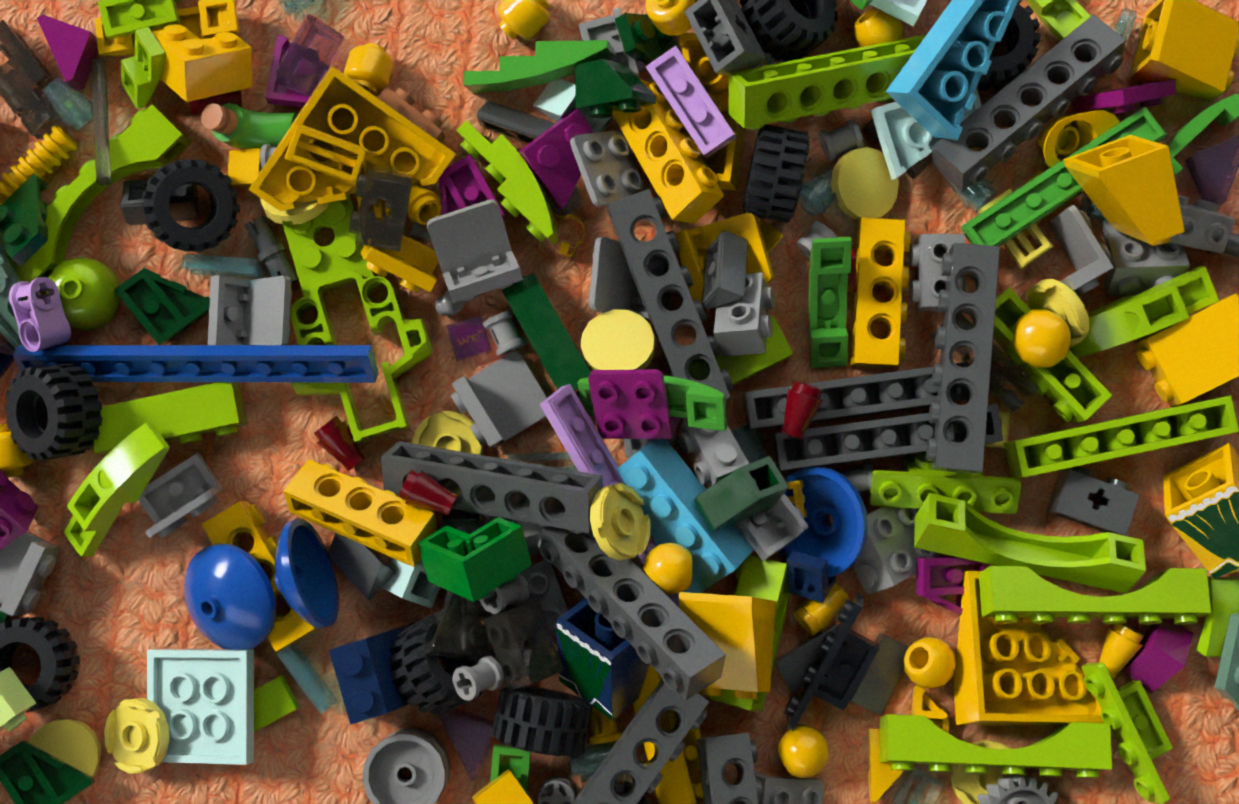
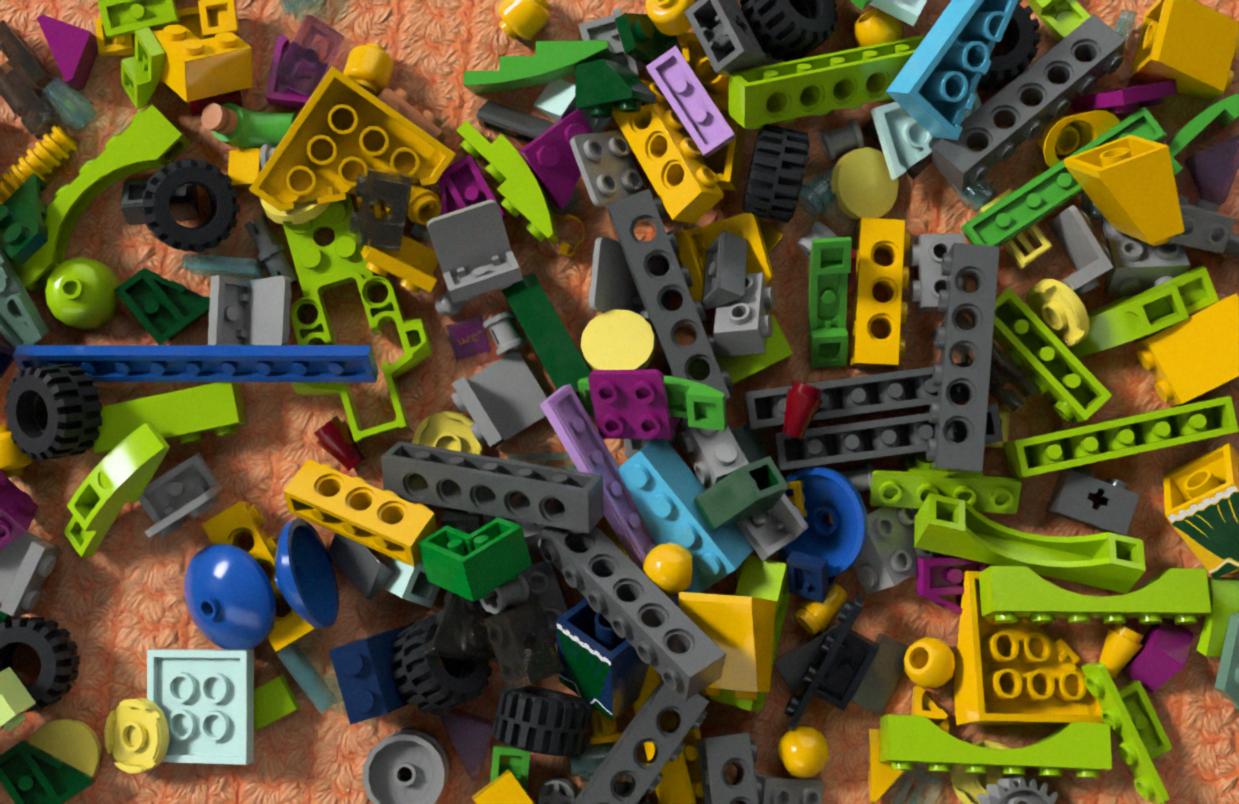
(40, 317): lavender piece -> none
(101, 121): clear smoke bar -> none
(296, 142): yellow tile -> none
(426, 493): dark red cone -> none
(472, 680): light grey bush -> none
(619, 522): light yellow tile -> none
(1041, 338): yellow hair -> none

